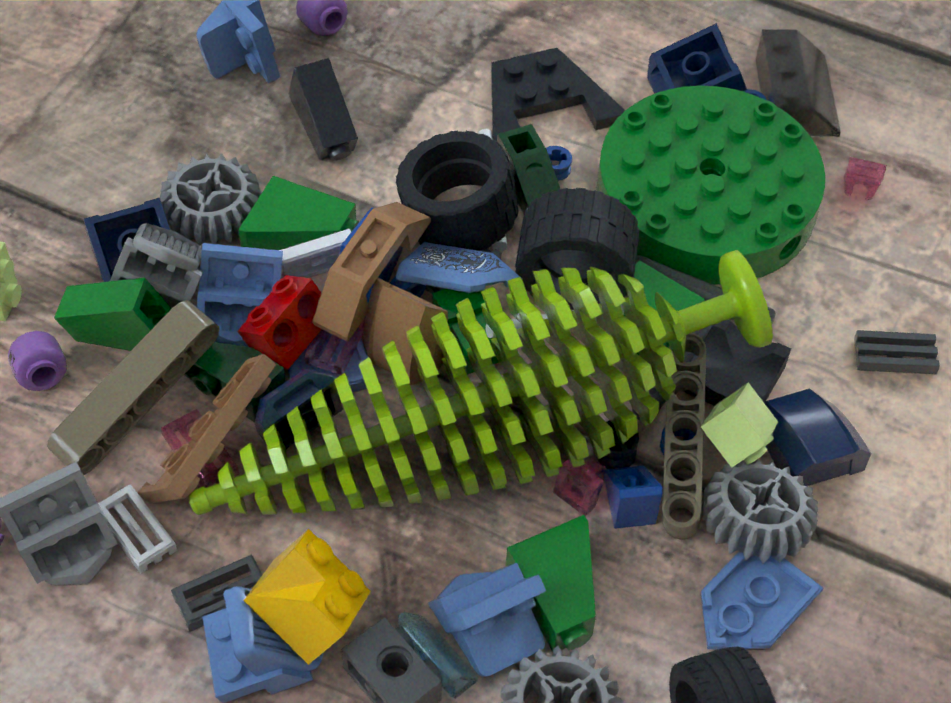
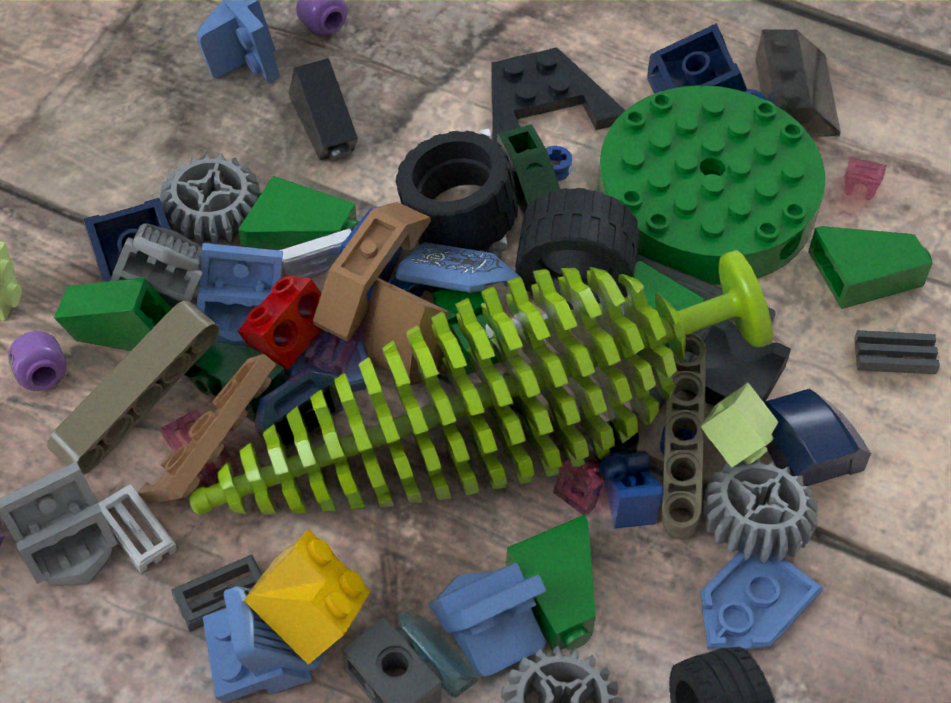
(617, 465): none -> dark blue arm
(868, 263): none -> green slope

